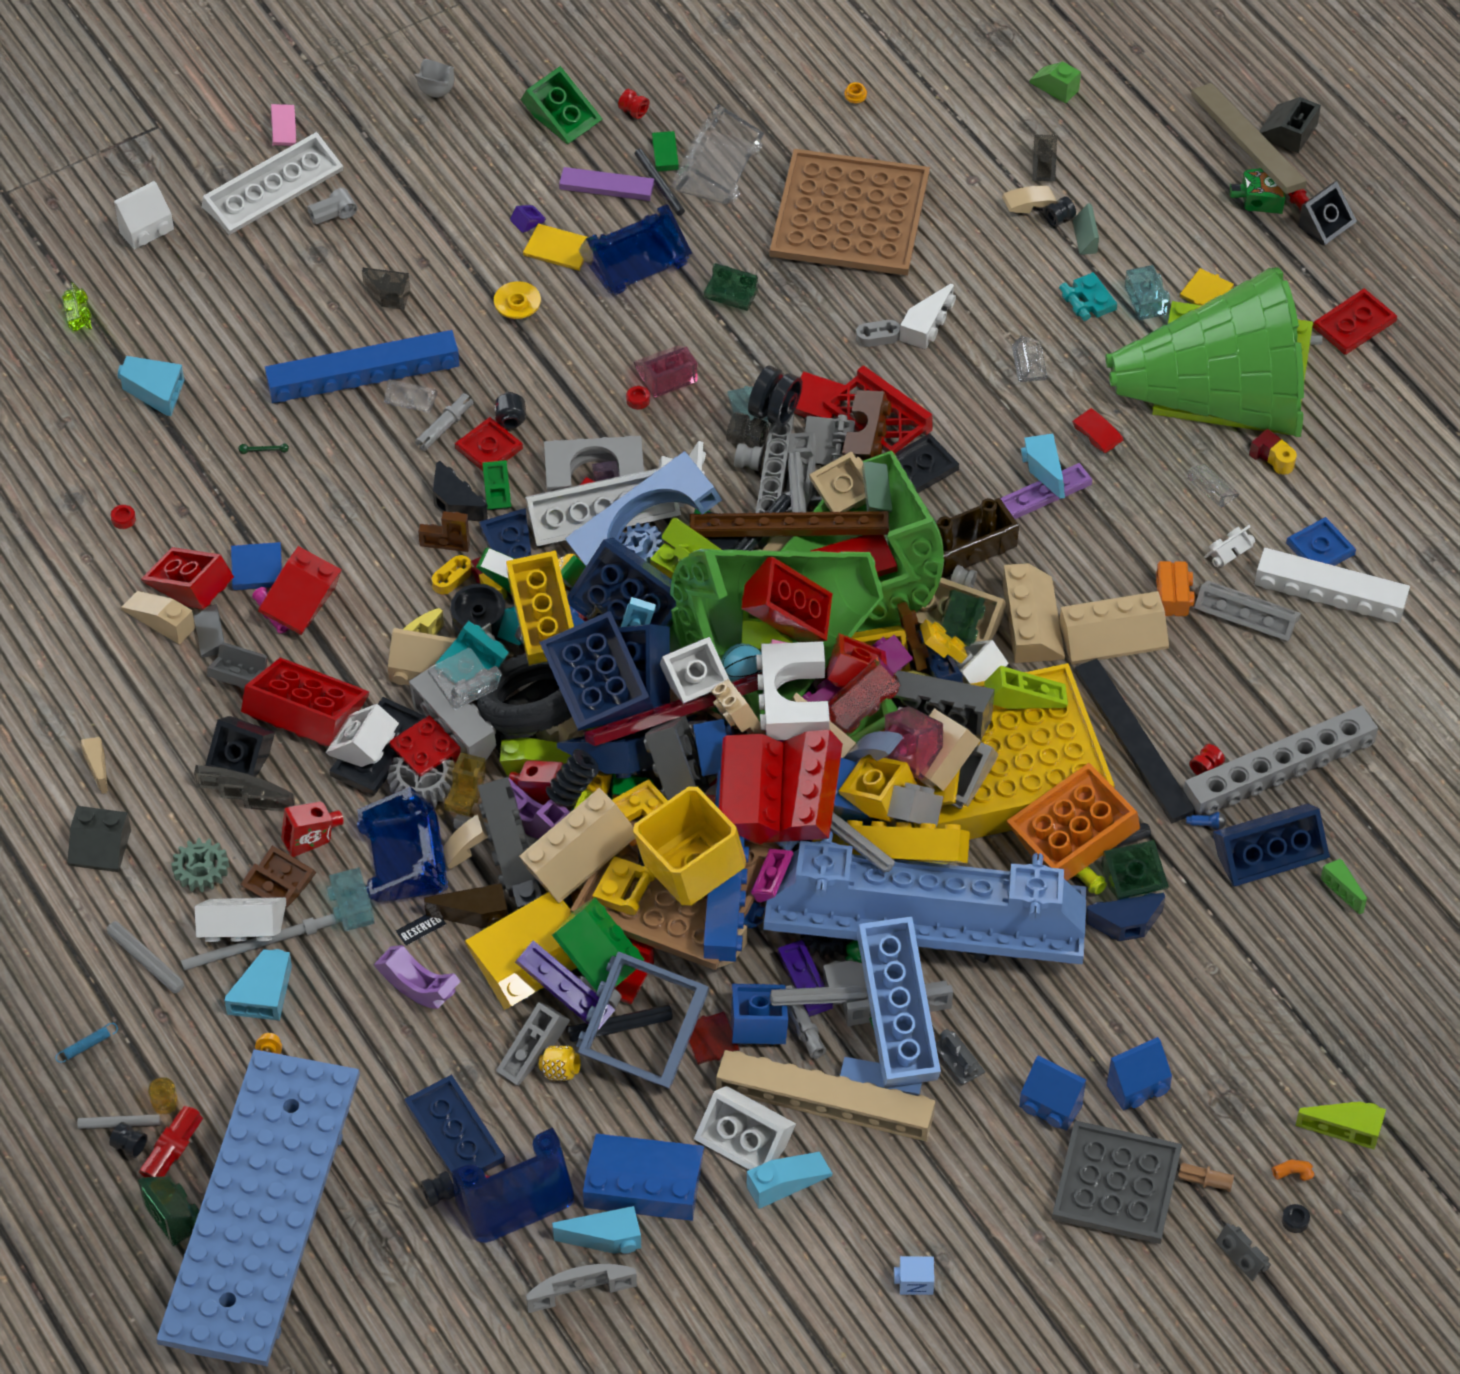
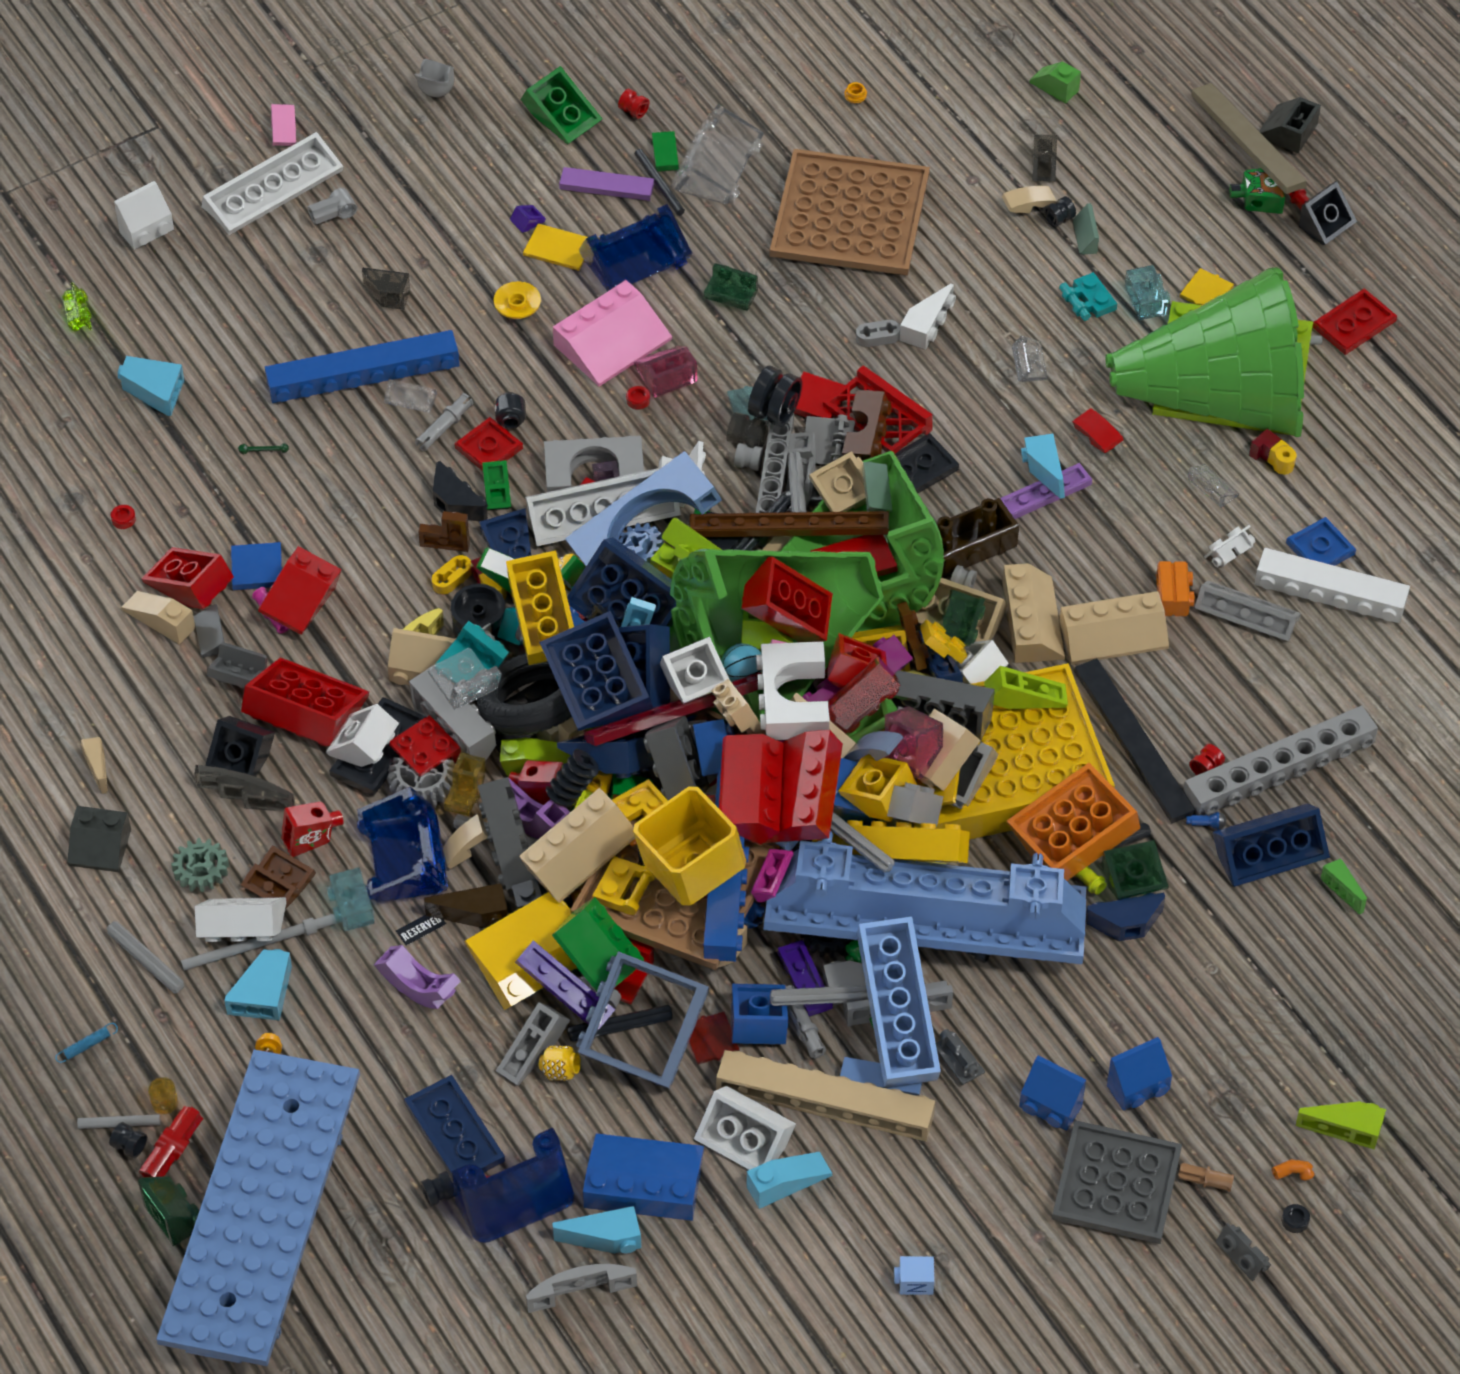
(610, 333): none -> bright pink slope

